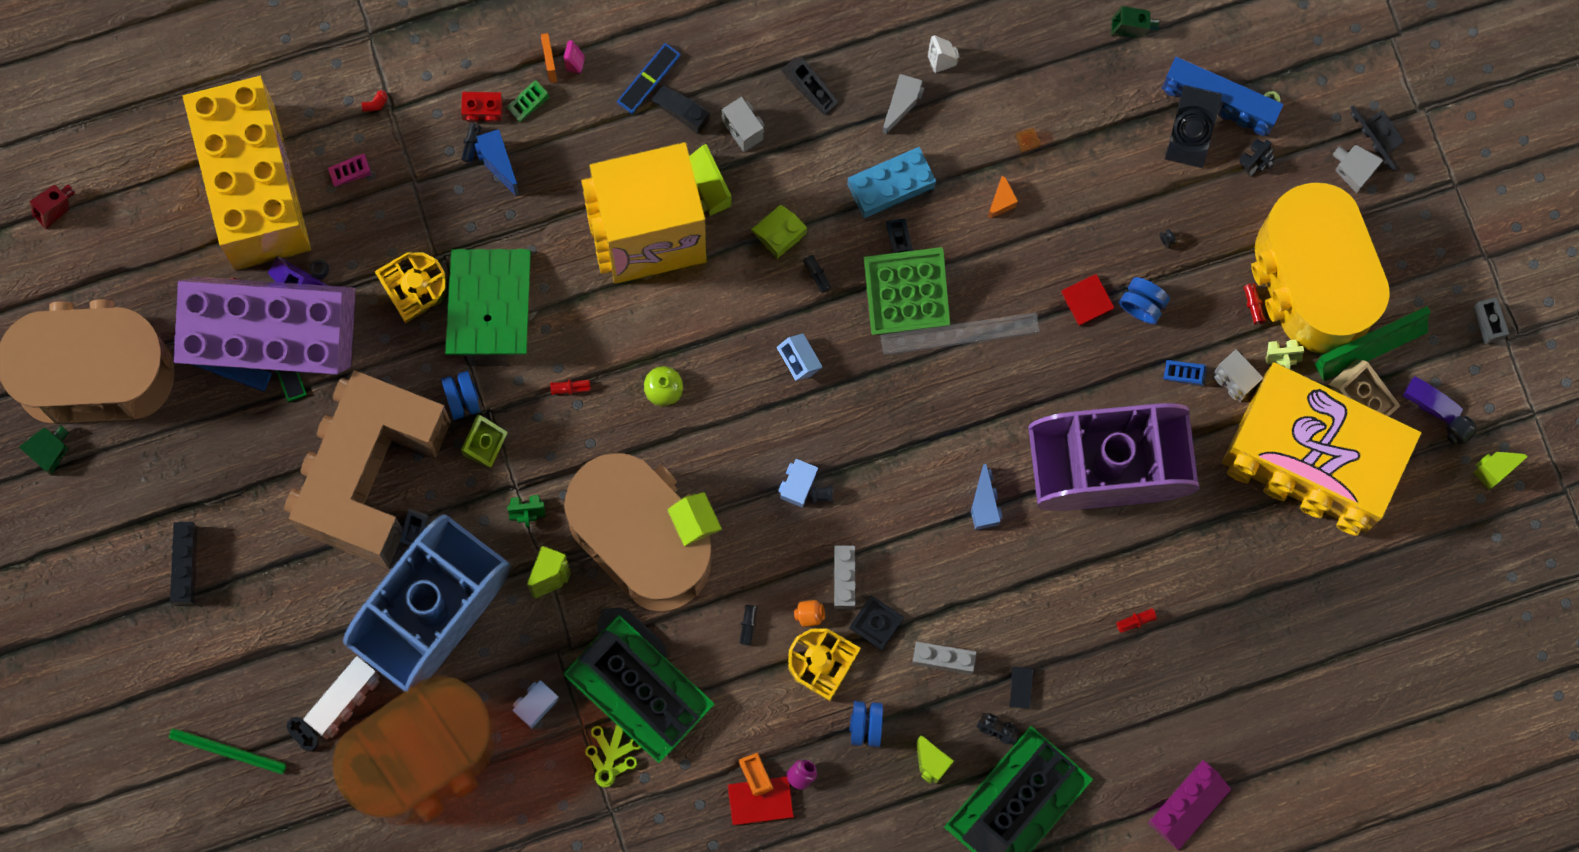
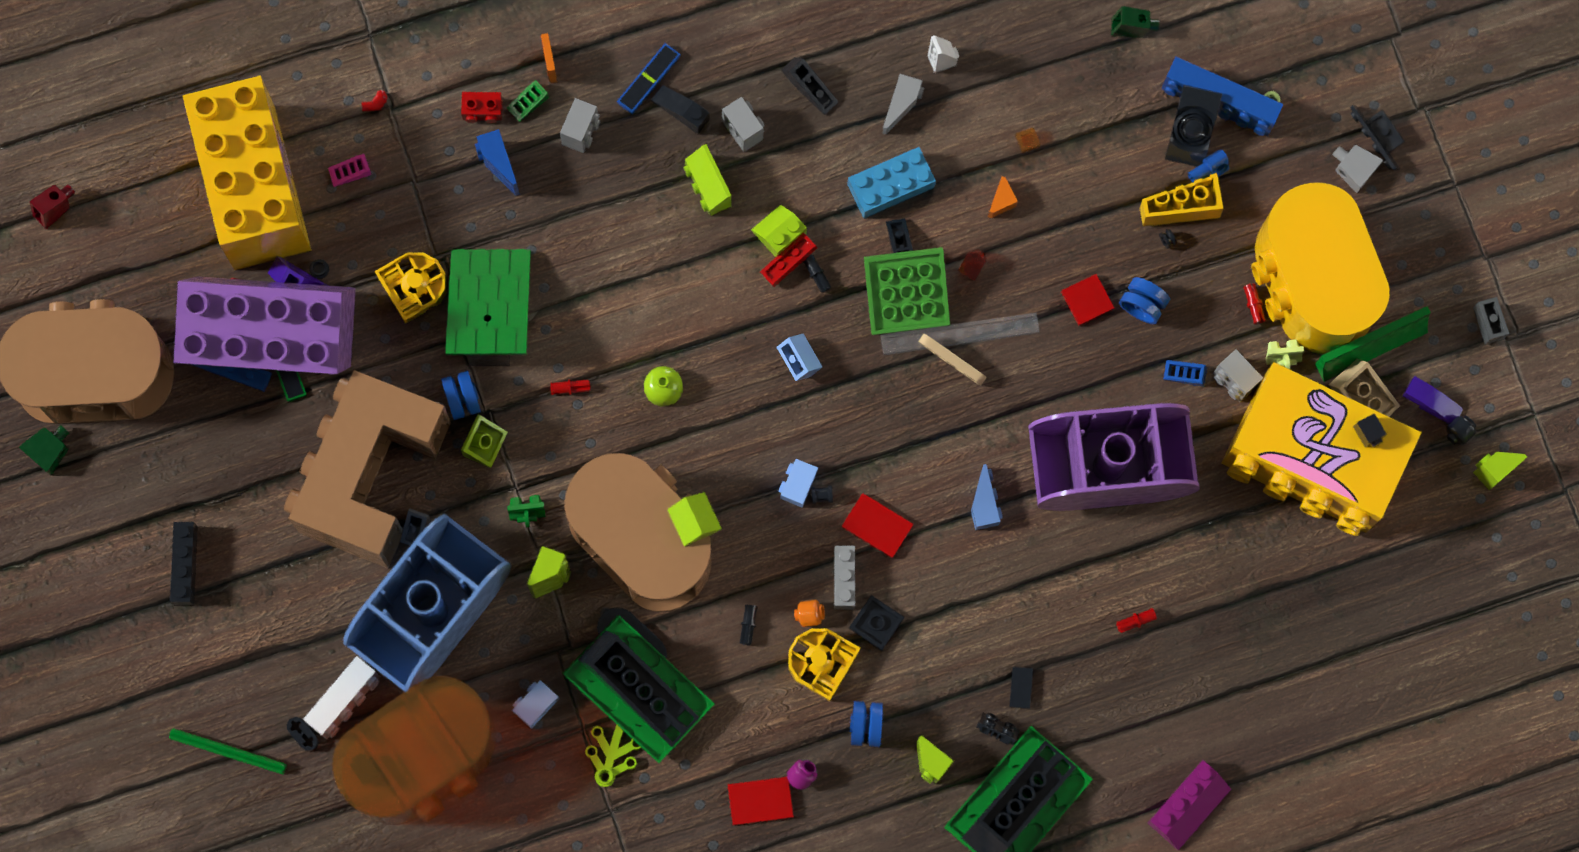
(471, 139): black axle -> none
(573, 58): dark pink slope -> none
(579, 125): none -> light grey brick
(645, 213): yellow brick -> none
(755, 774): orange tile -> none
(788, 259): none -> red plate
(877, 525): none -> red tile
(944, 658): light grey brick -> none
(952, 359): none -> tan beam
(973, 264): none -> clear red plate
(1185, 203): none -> yellow wedge
(1213, 164): none -> blue piece
(1260, 160): black hips -> none
(1370, 431): none -> black brick

